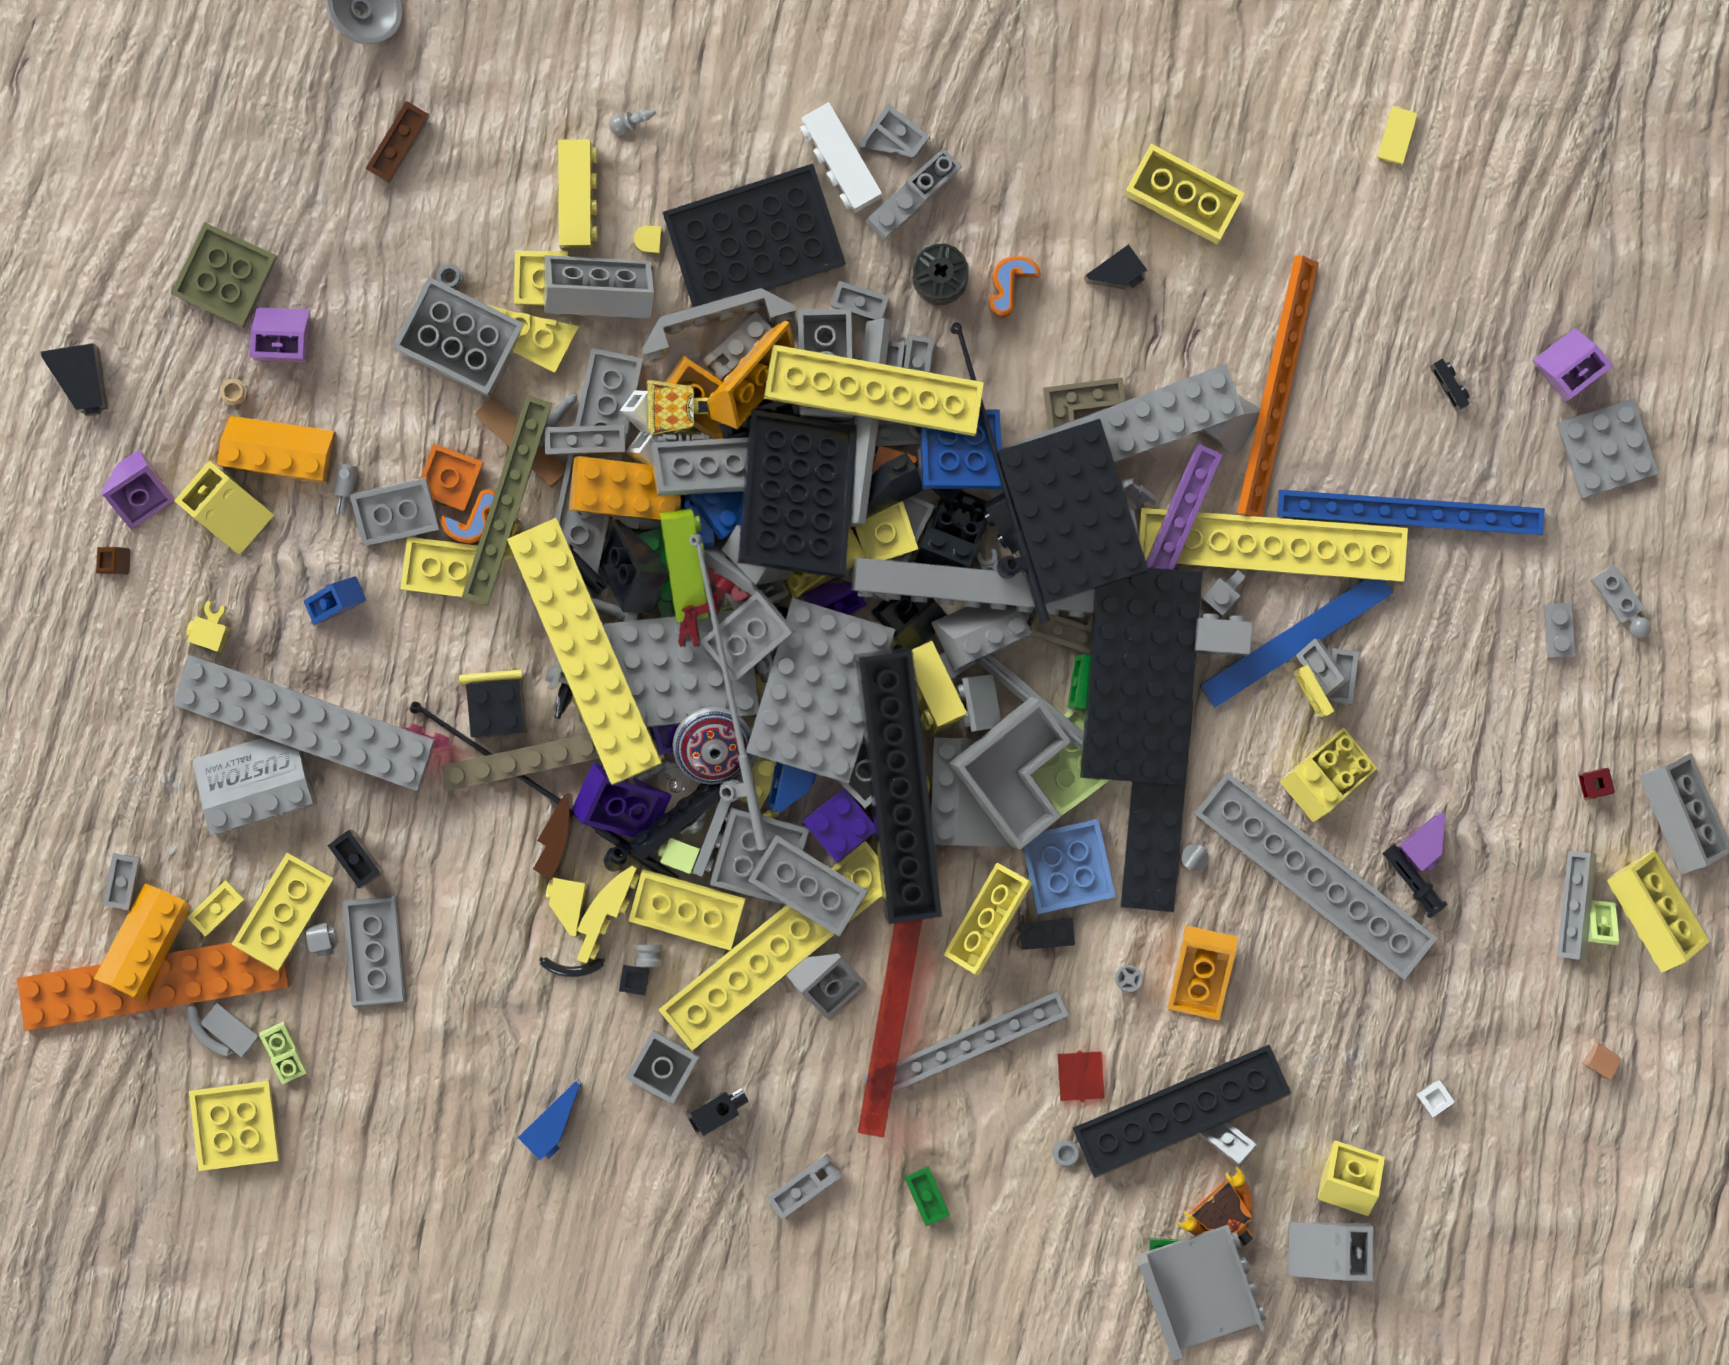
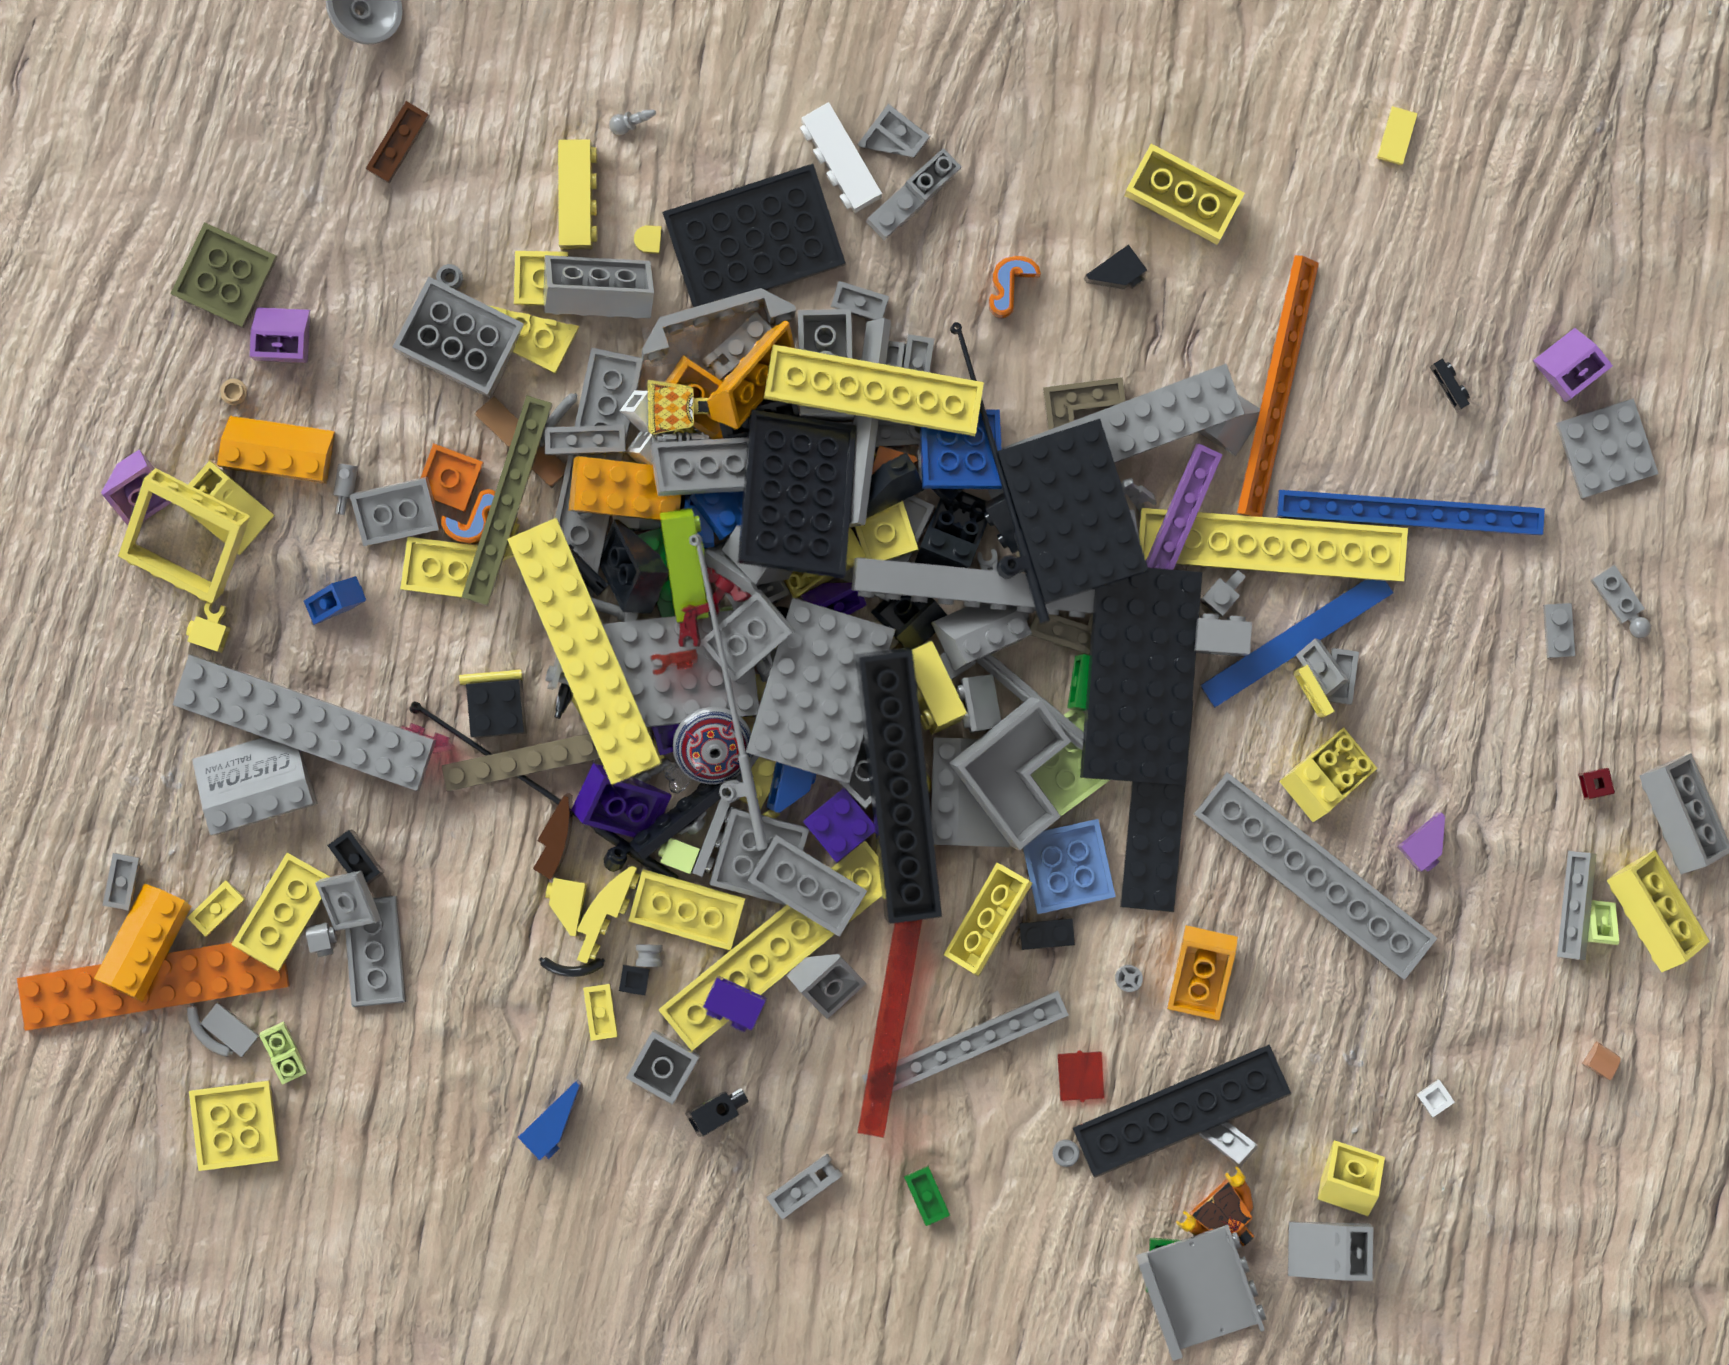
(80, 376): black slope -> none
(113, 560): reddish brown slope -> none
(199, 504): none -> light yellow window
(348, 900): none -> light grey tile
(600, 1012): none -> light yellow plate
(682, 660): none -> clear red plate
(734, 1003): none -> dark purple brick
(939, 289): pearl dark grey wheel -> none
(1194, 857): light grey plate -> none
(1422, 891): black pin -> none

